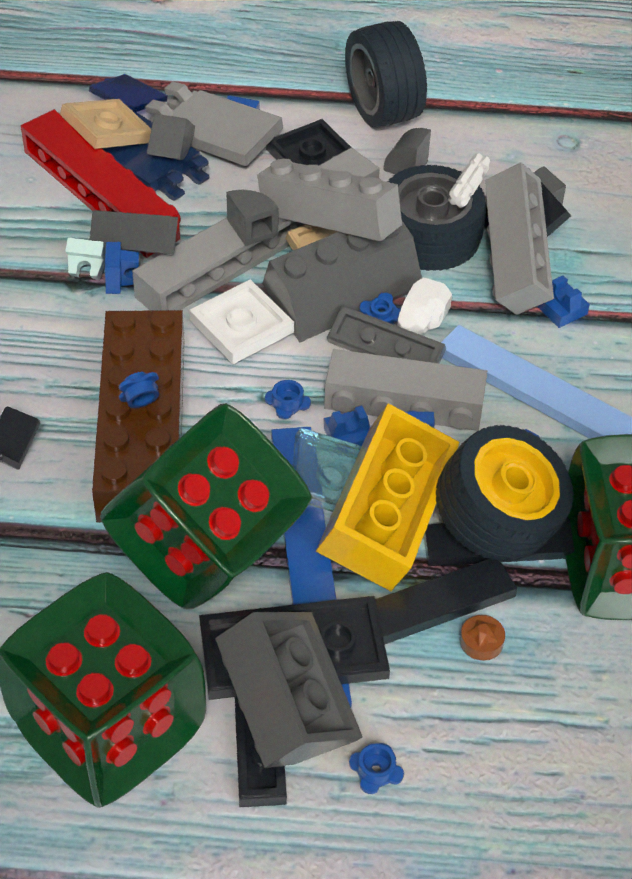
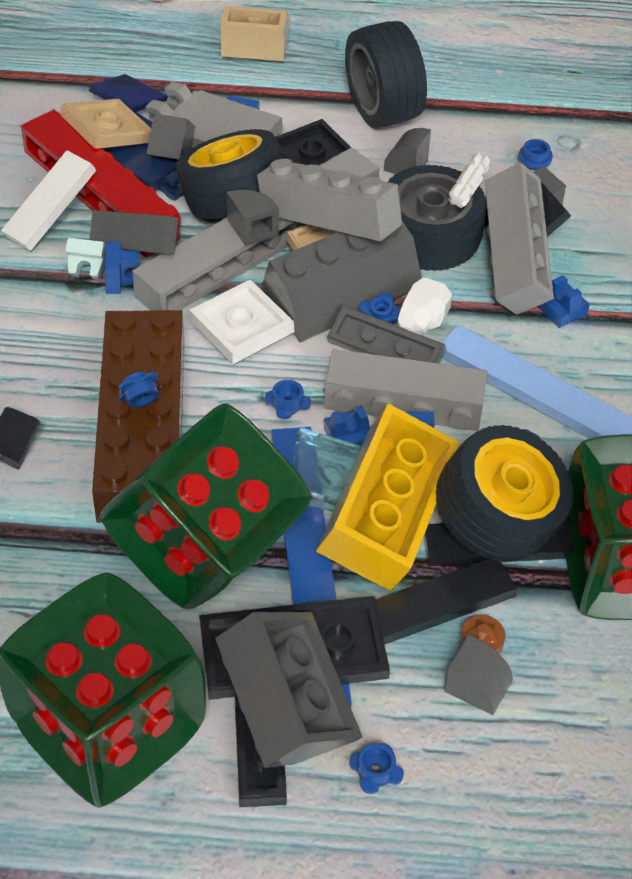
(48, 200): none -> white tile
(224, 166): none -> black wheel
(254, 33): none -> tan slope
(478, 675): none -> dark grey brick
(535, 154): none -> blue plate

